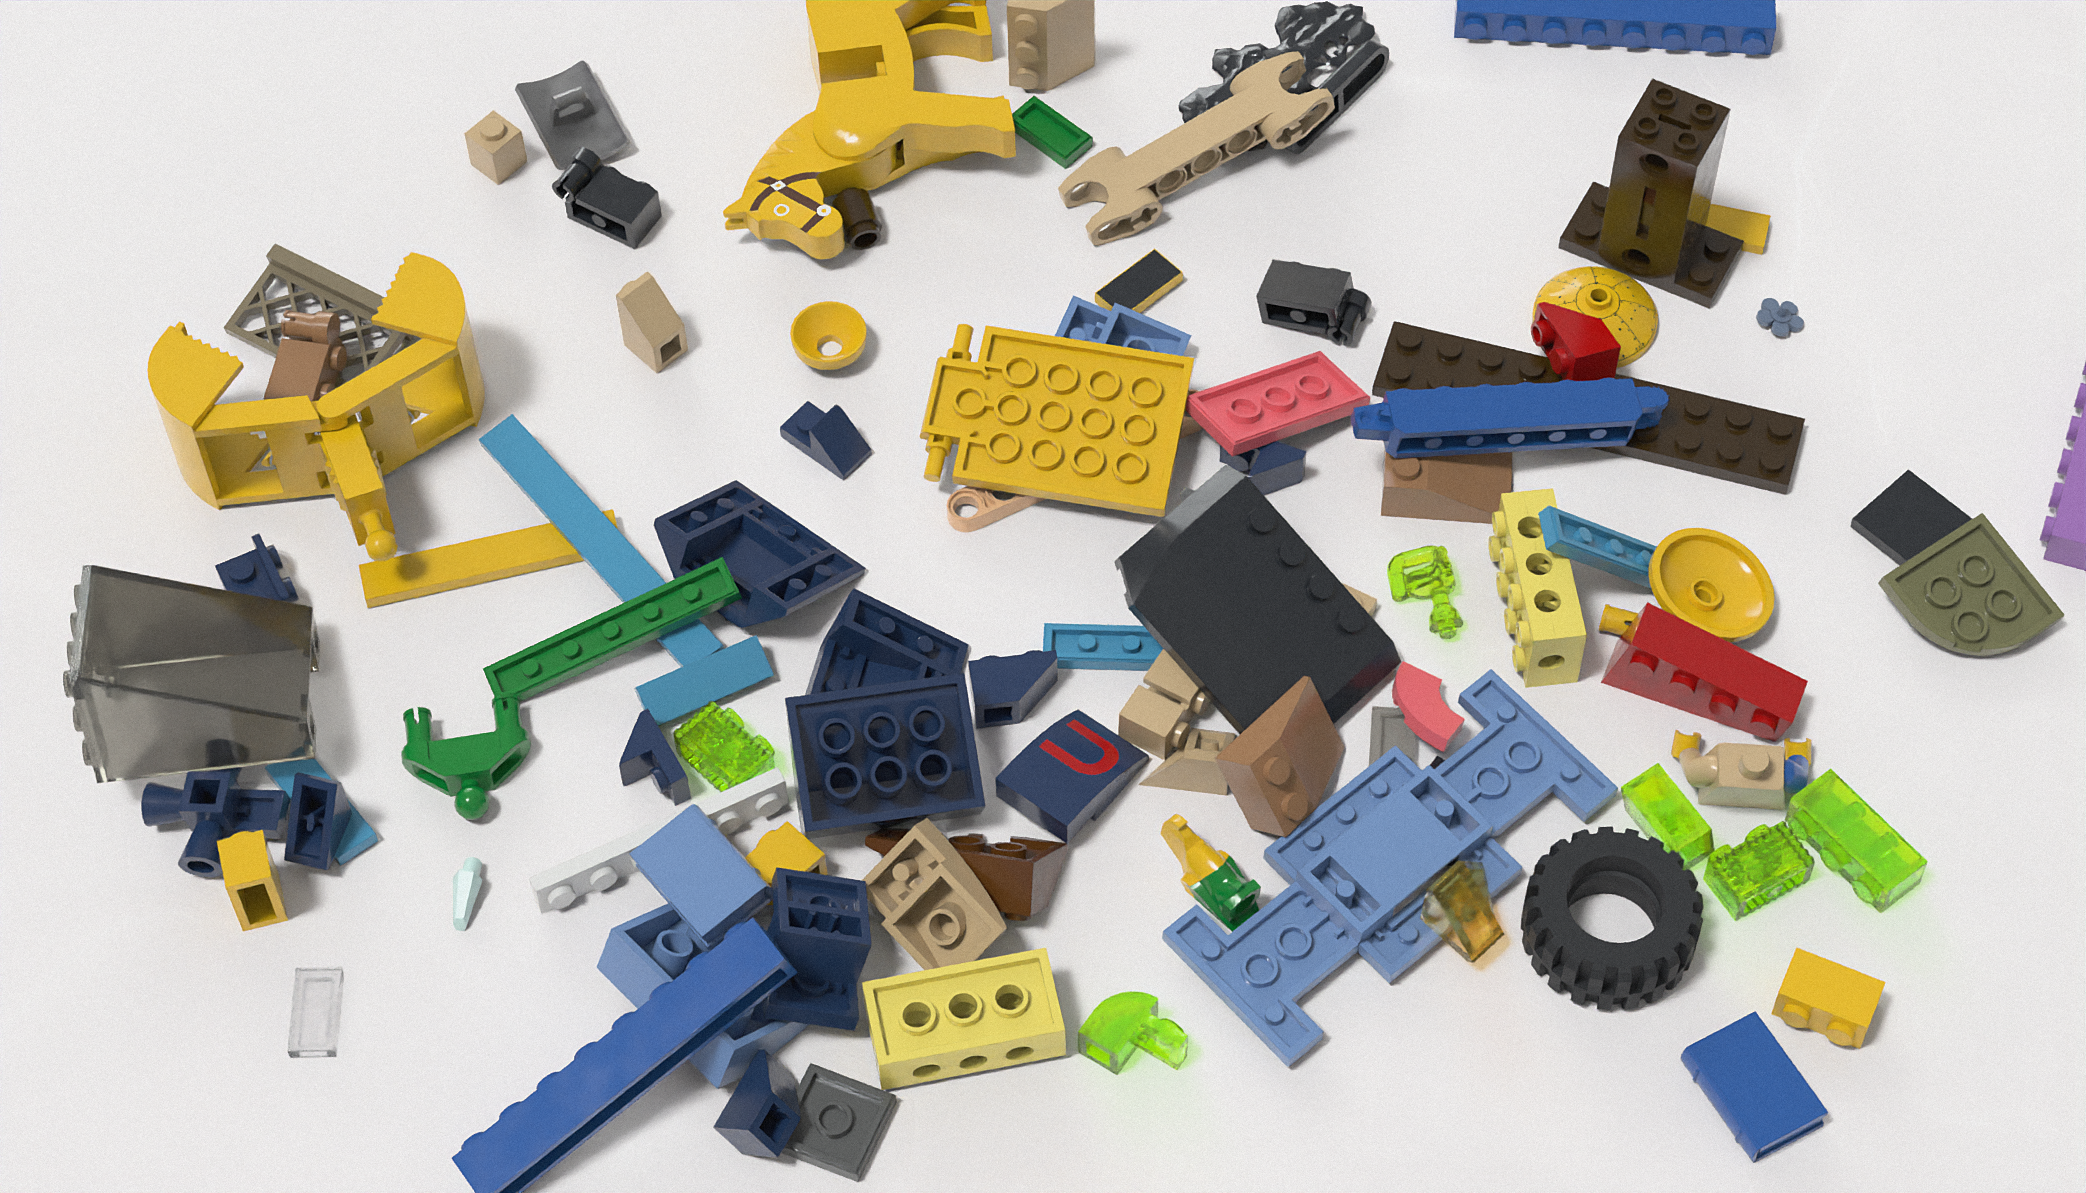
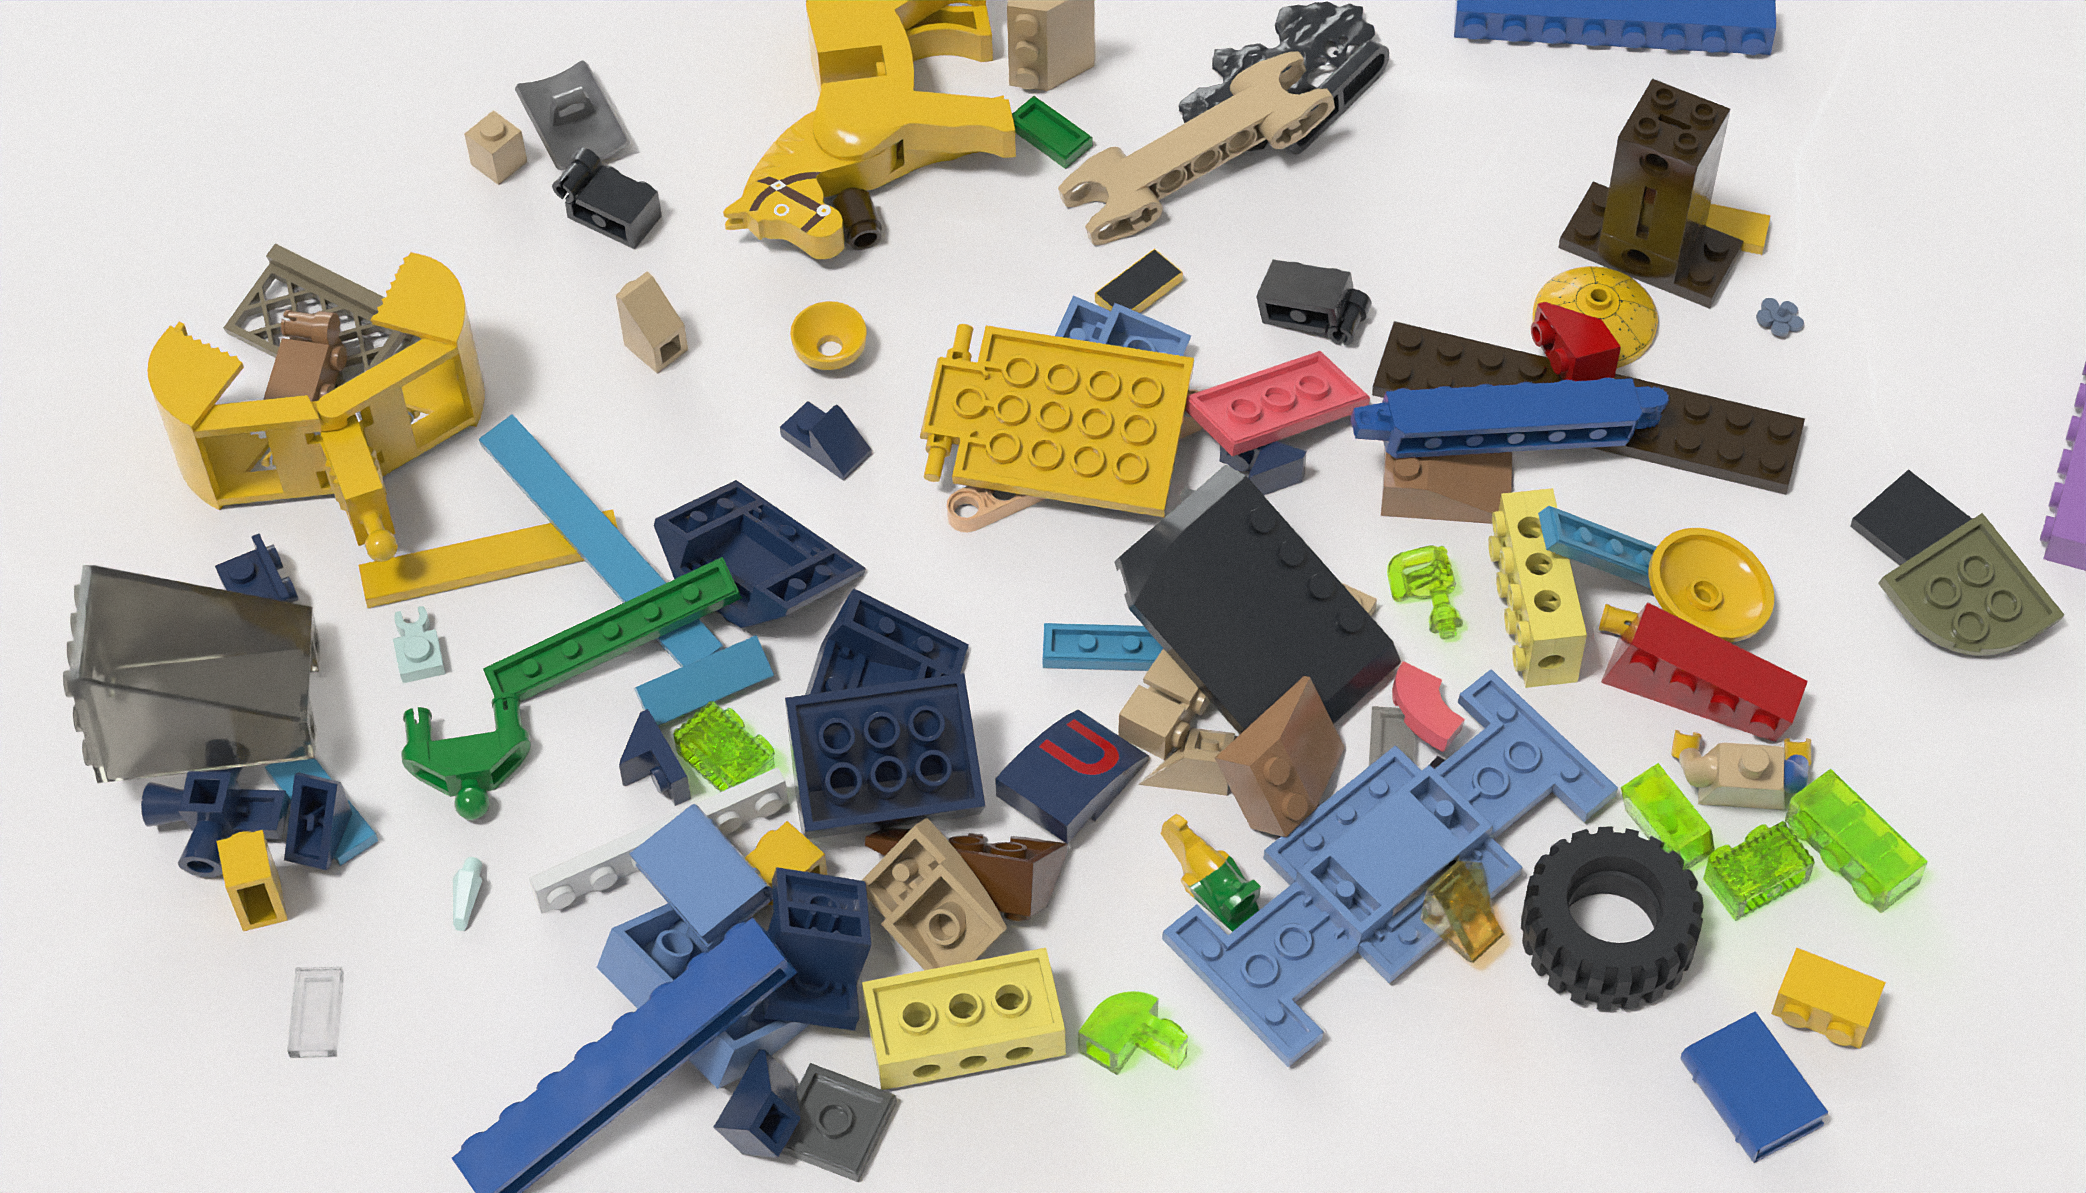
(418, 649): none -> light aqua plate
(1010, 686): dark blue slope -> none

